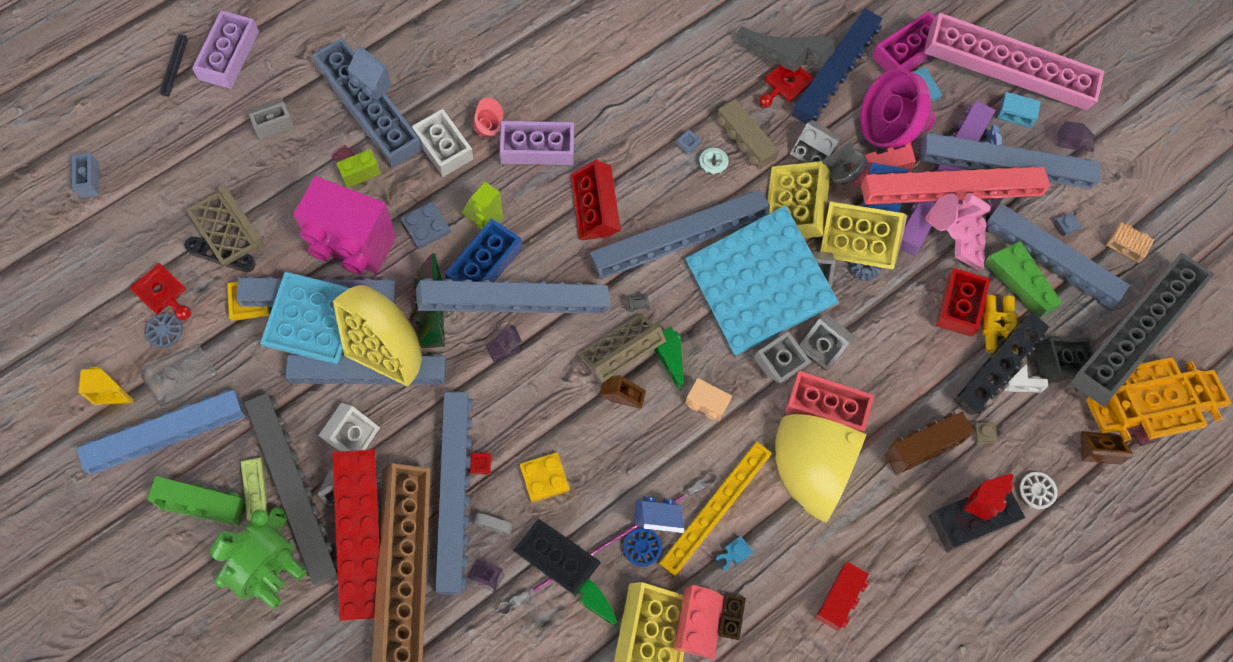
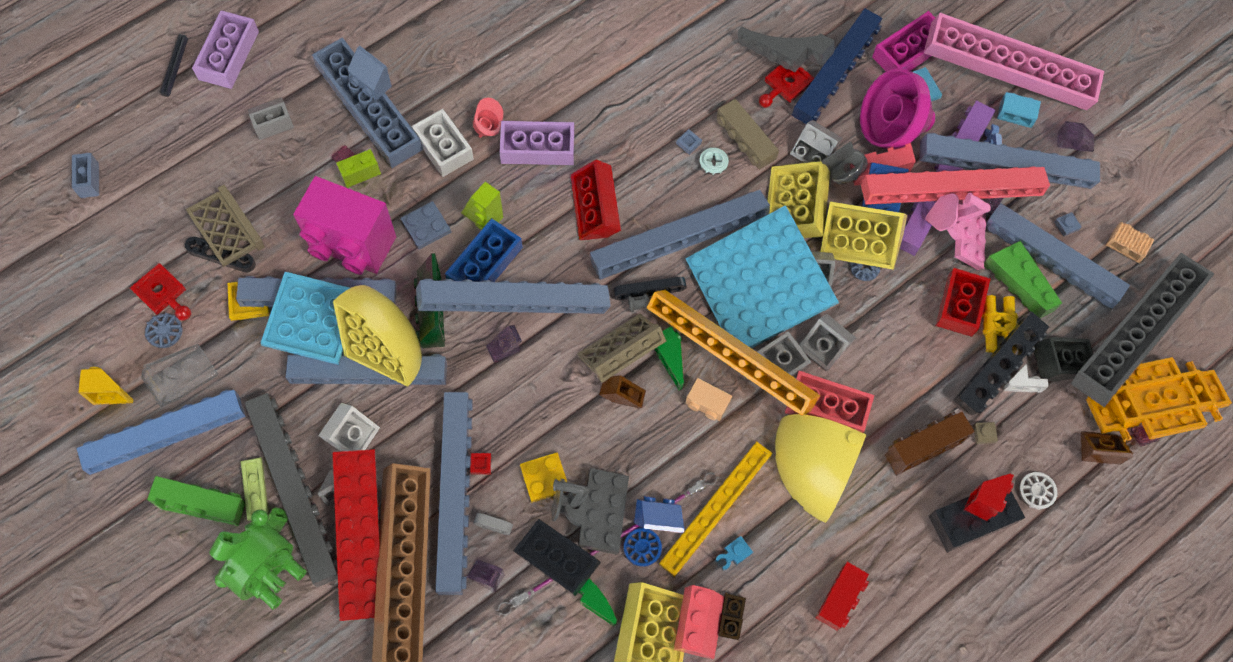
(594, 508): none -> dark grey plate
(671, 285): none -> black beam
(733, 352): none -> light orange brick

